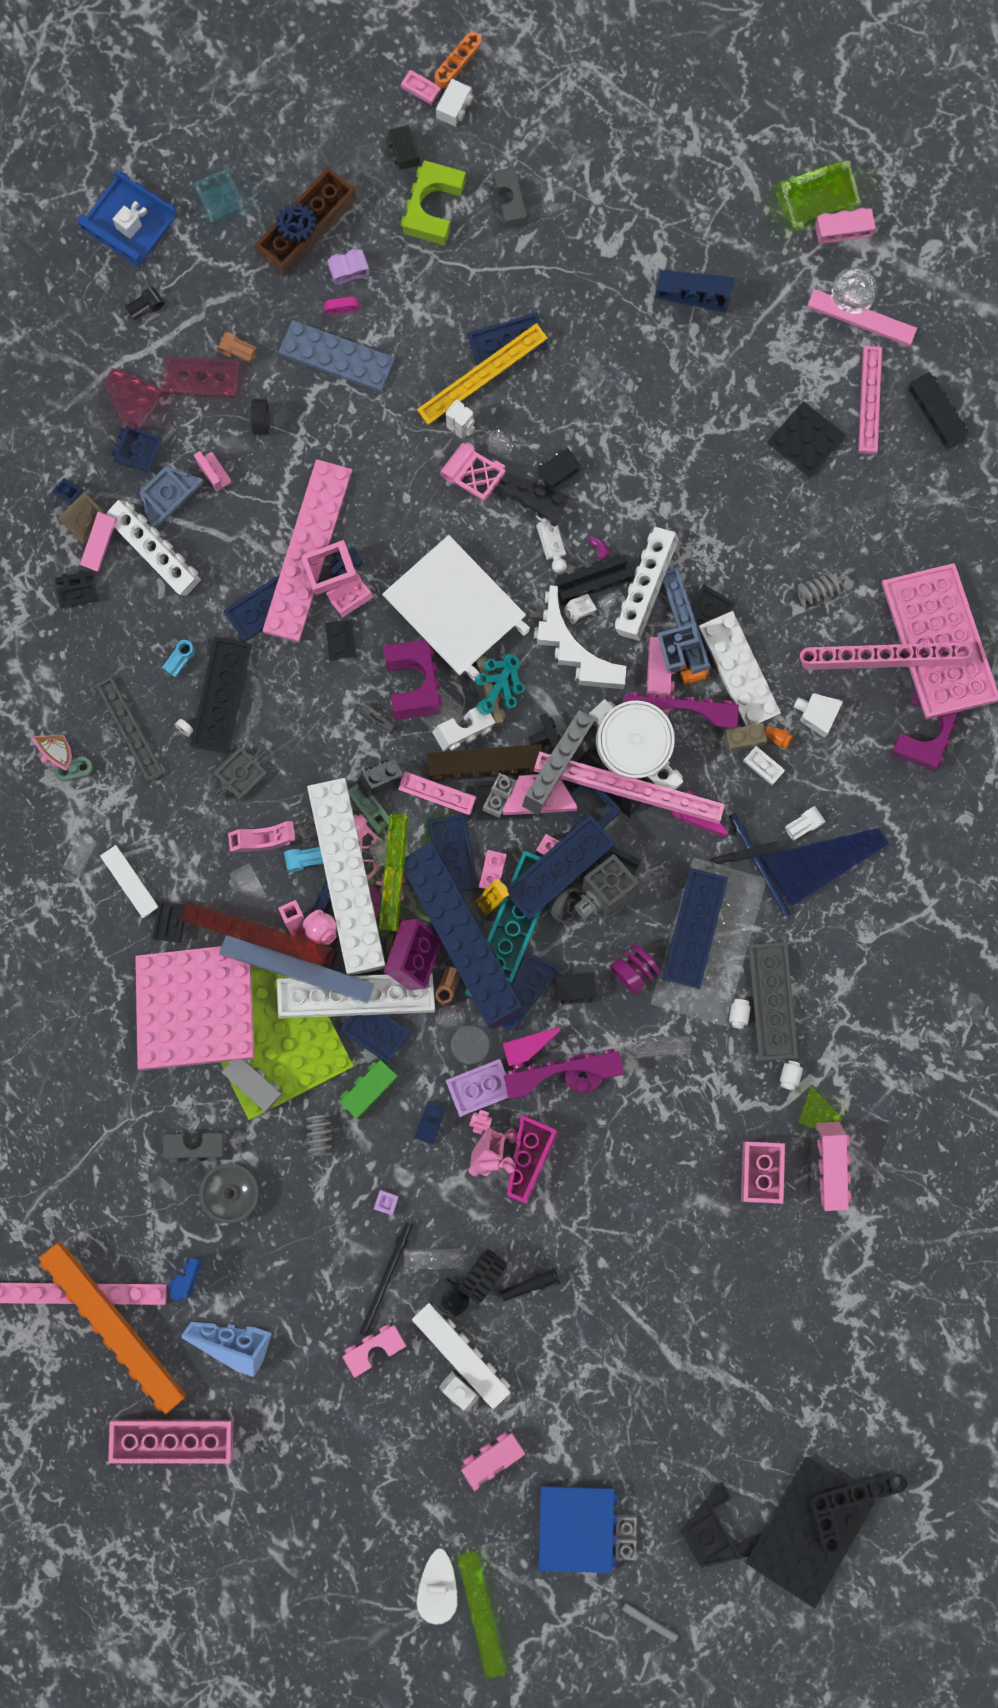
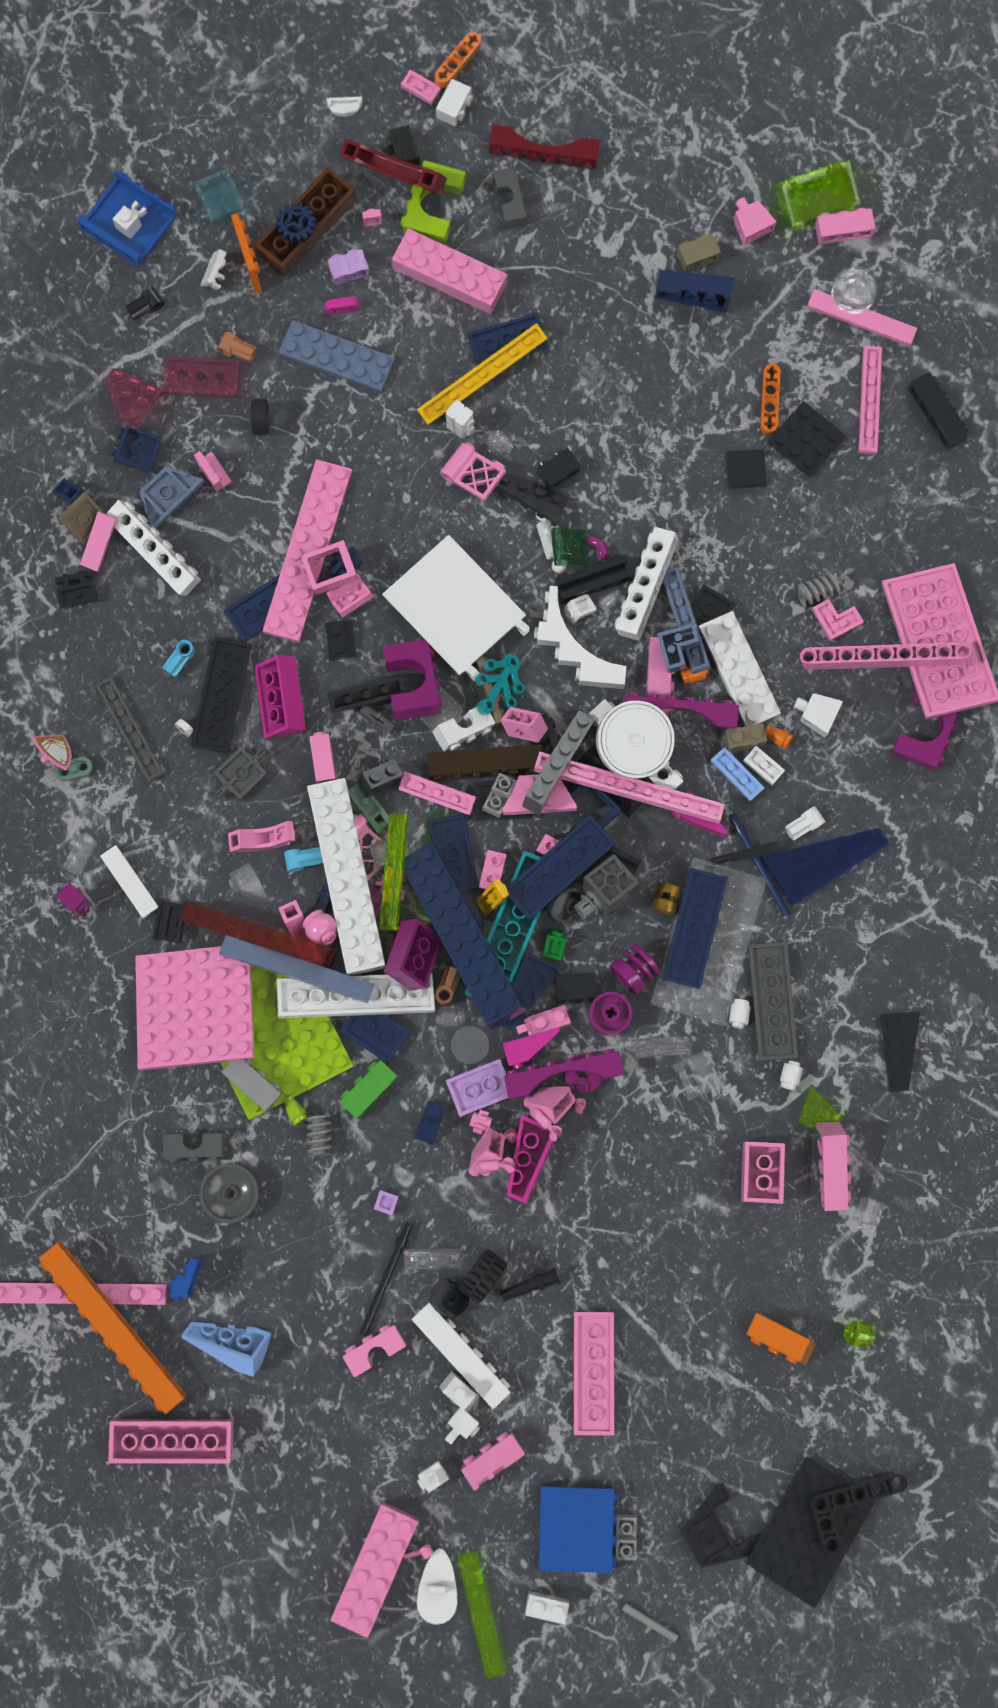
(74, 900): none -> magenta brick
(217, 262): none -> white plate
(248, 253): none -> orange wing
(279, 697): none -> dark pink slope
(295, 1111): none -> lime cone
(322, 757): none -> bright pink brick
(344, 105): none -> white tile
(365, 693): none -> black brick
(372, 217): none -> bright pink plate
(374, 1569): none -> bright pink brick
(393, 167): none -> dark red arch
(425, 1550): none -> bright pink hand
(432, 1477): none -> white brick
(449, 271): none -> bright pink brick
(463, 1424): none -> white brick
(507, 142): none -> dark red arch
(524, 724): none -> bright pink brick
(545, 1021): none -> bright pink hinge
(547, 1607): none -> white brick
(550, 1105): none -> bright pink torso
(555, 944): none -> green bracket
(570, 547): none -> clear green tile
(593, 1373): none -> bright pink plate
(618, 1006): none -> magenta wheel
(664, 905): none -> pearl gold wheel
(698, 252): none -> dark tan brick
(702, 1074): none -> clear plate
(737, 774): none -> light blue plate
(746, 468): none -> black tile
(752, 220): none -> bright pink torso
(770, 399): none -> orange beam
(780, 1339): none -> orange wedge
(834, 624): none -> bright pink plate
(859, 1334): none -> clear neon green head
(868, 1213): none -> clear brick
(899, 1042): none -> black wing

